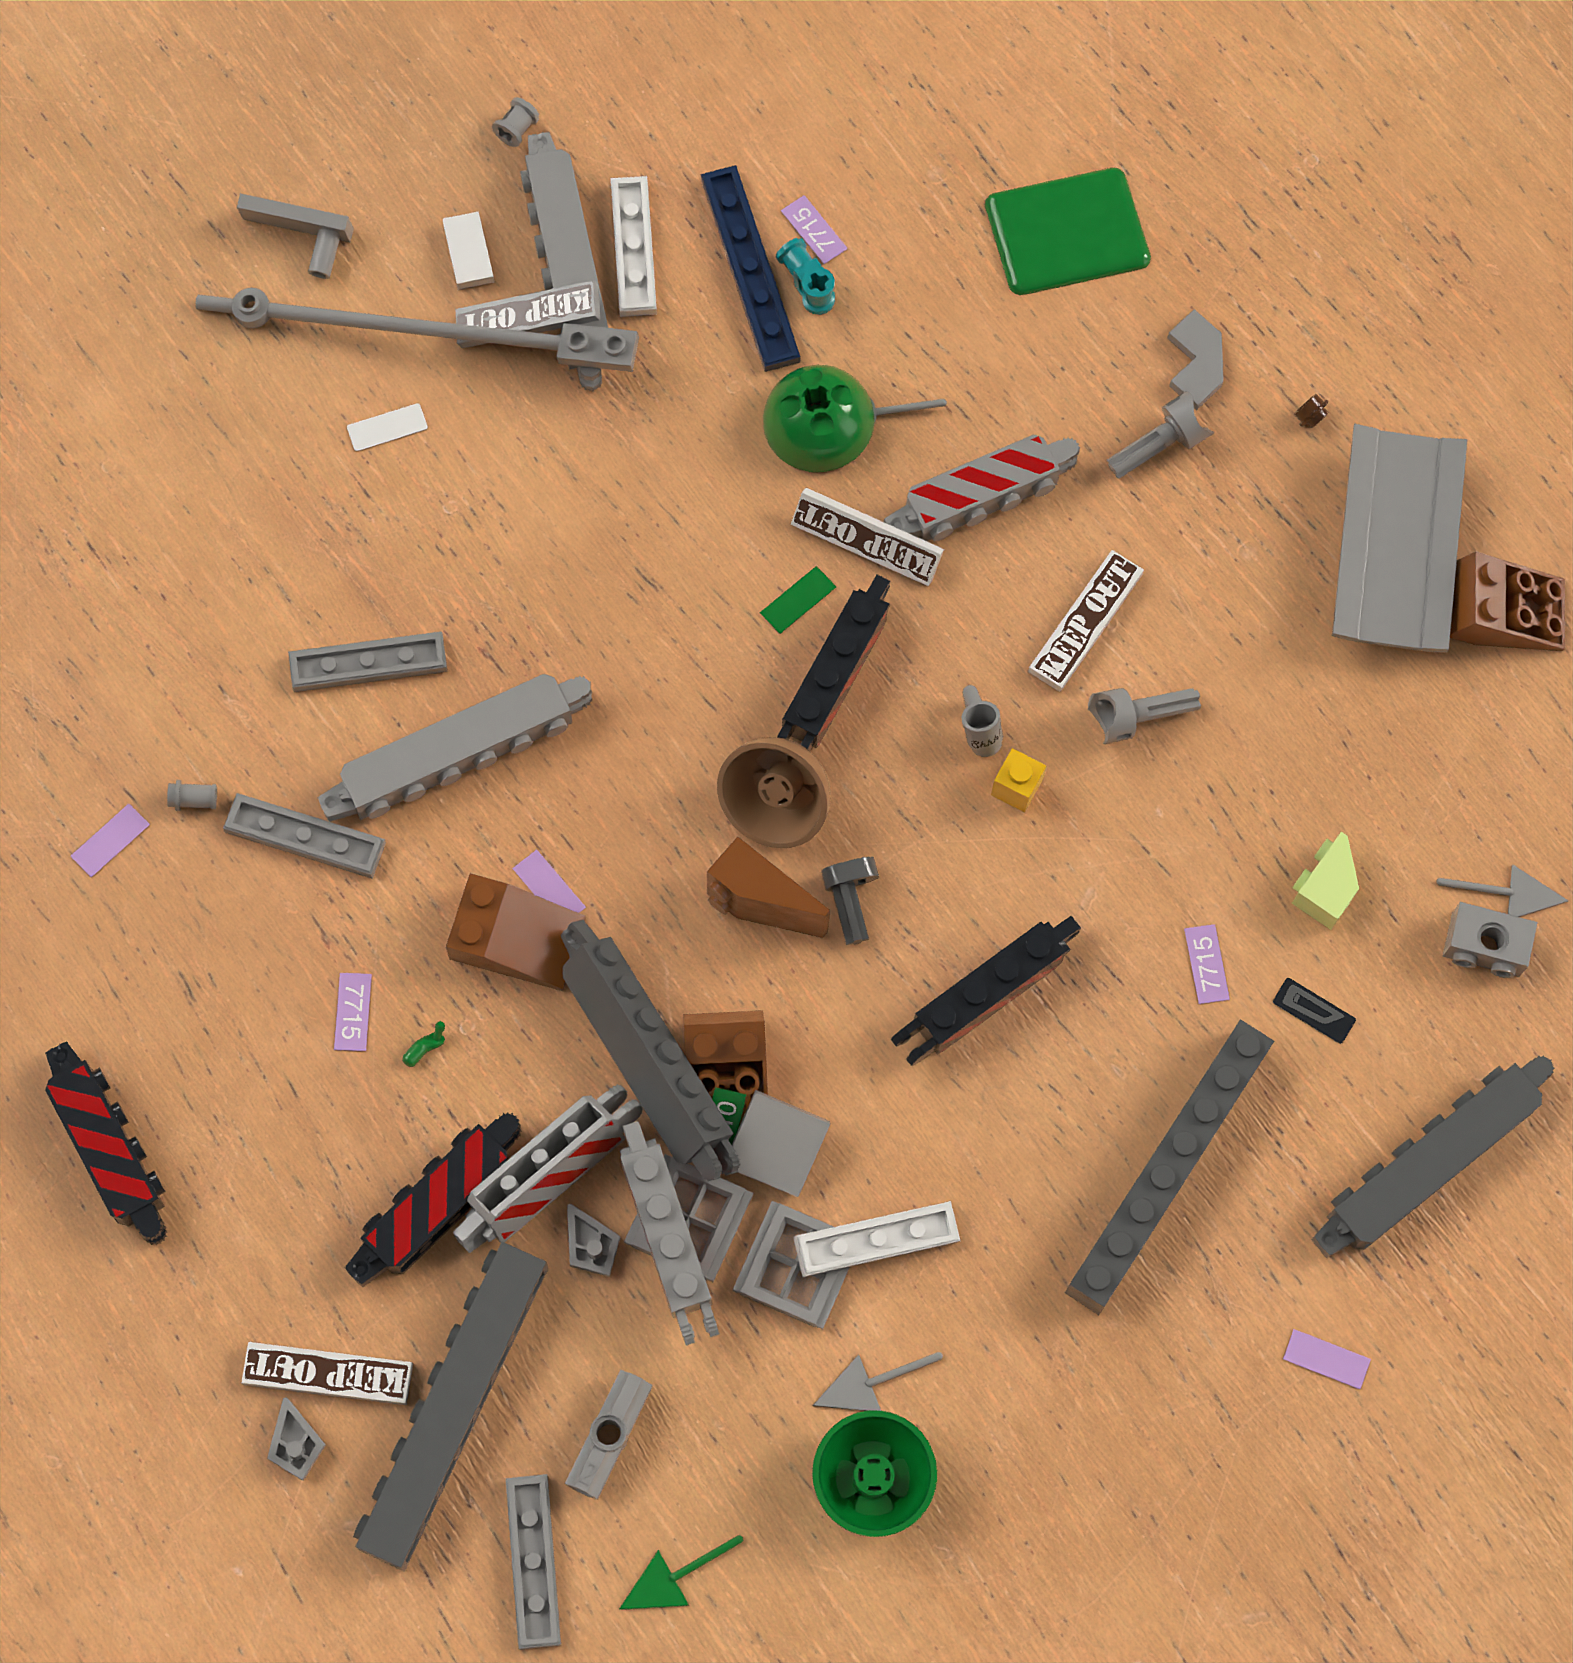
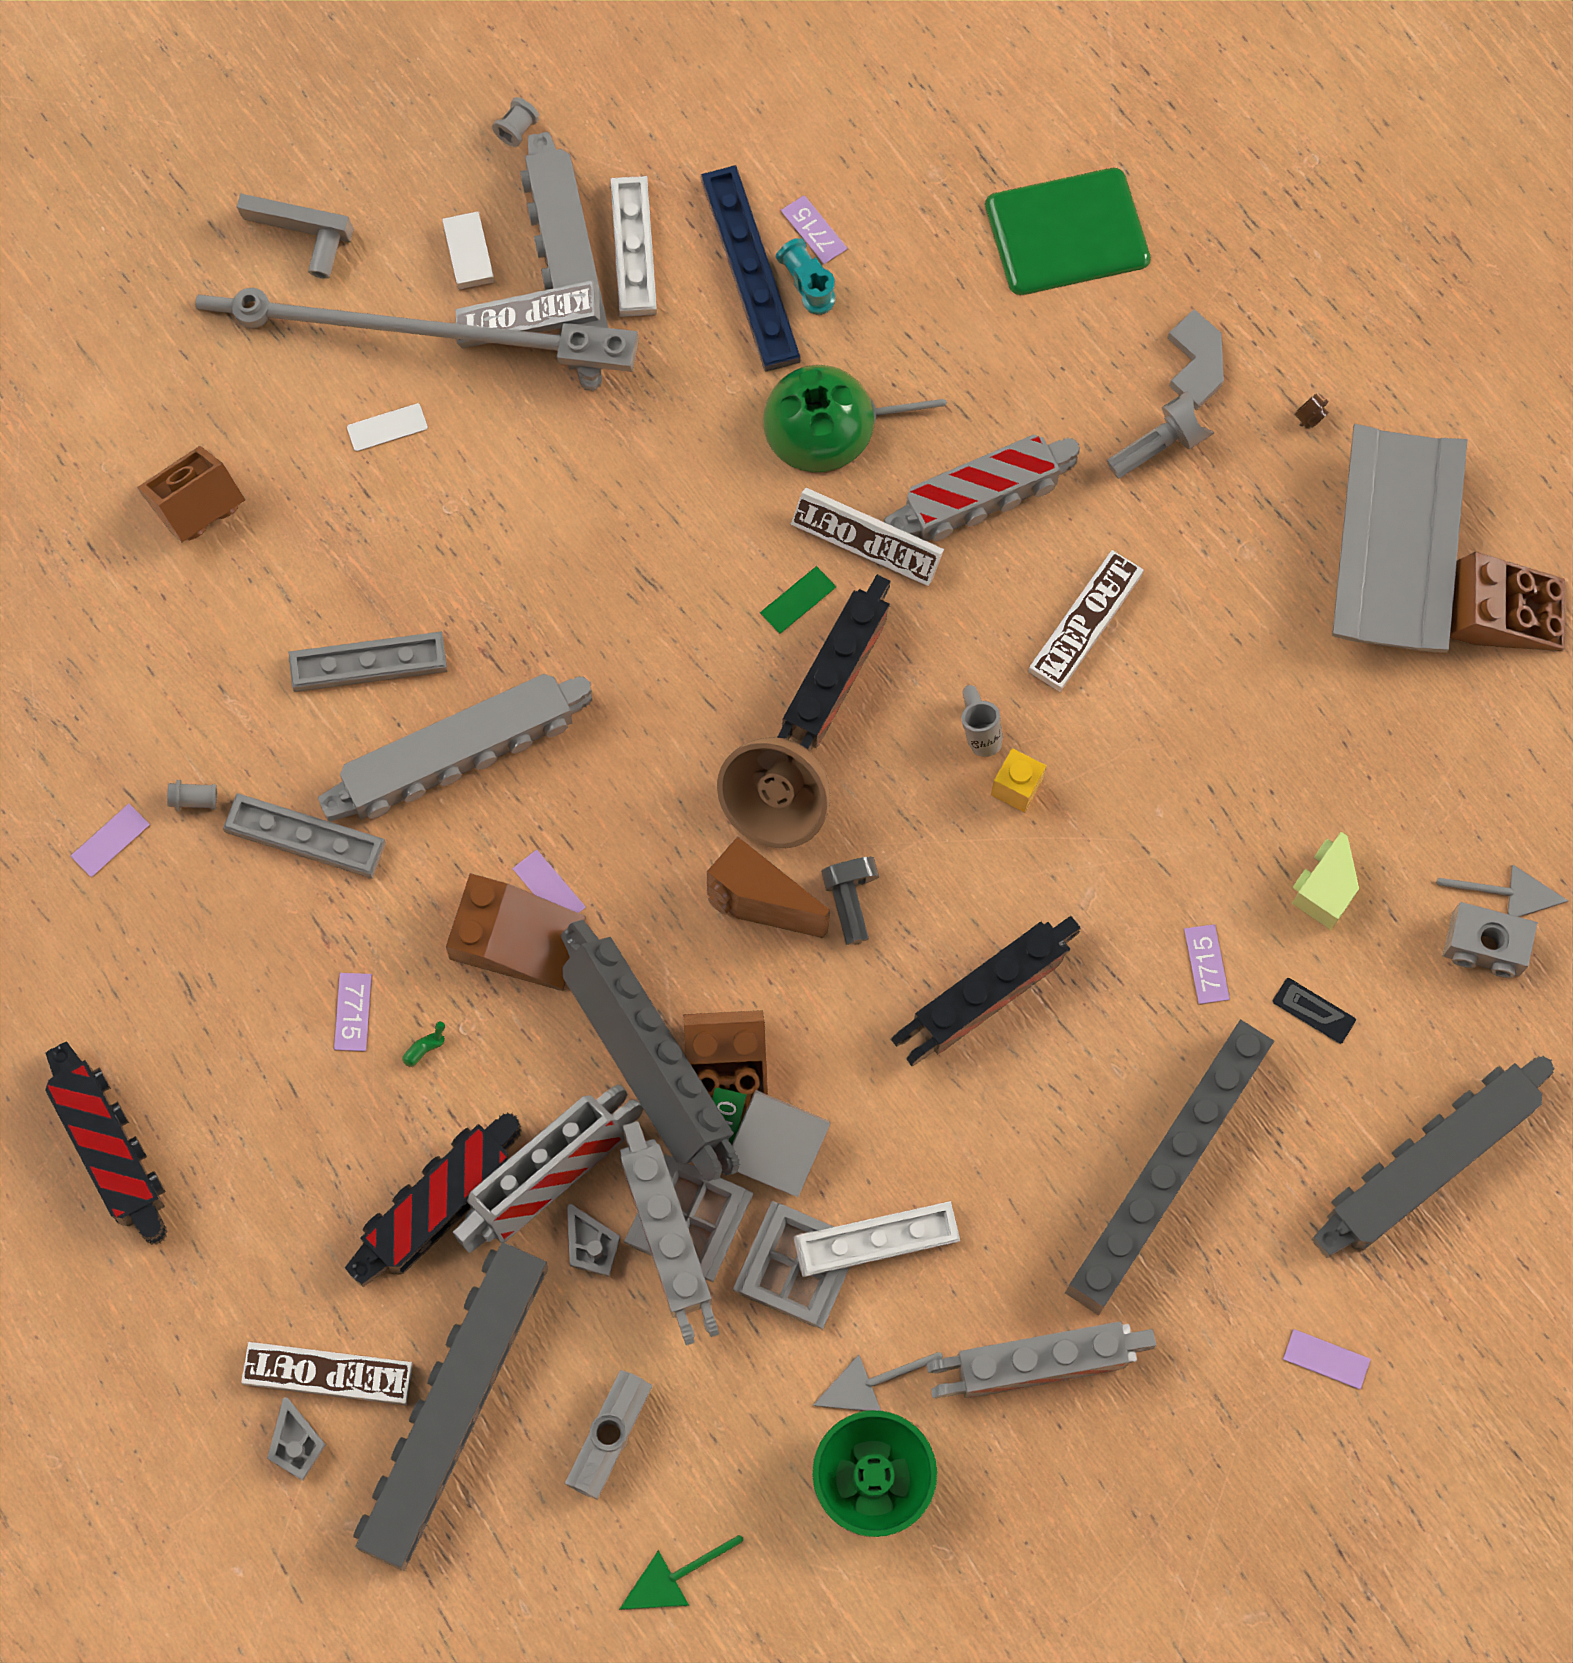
(192, 494): none -> dark orange slope
(533, 1562): light grey tile -> none
(1042, 1360): none -> light grey hinge
(1120, 713): light grey piece -> none

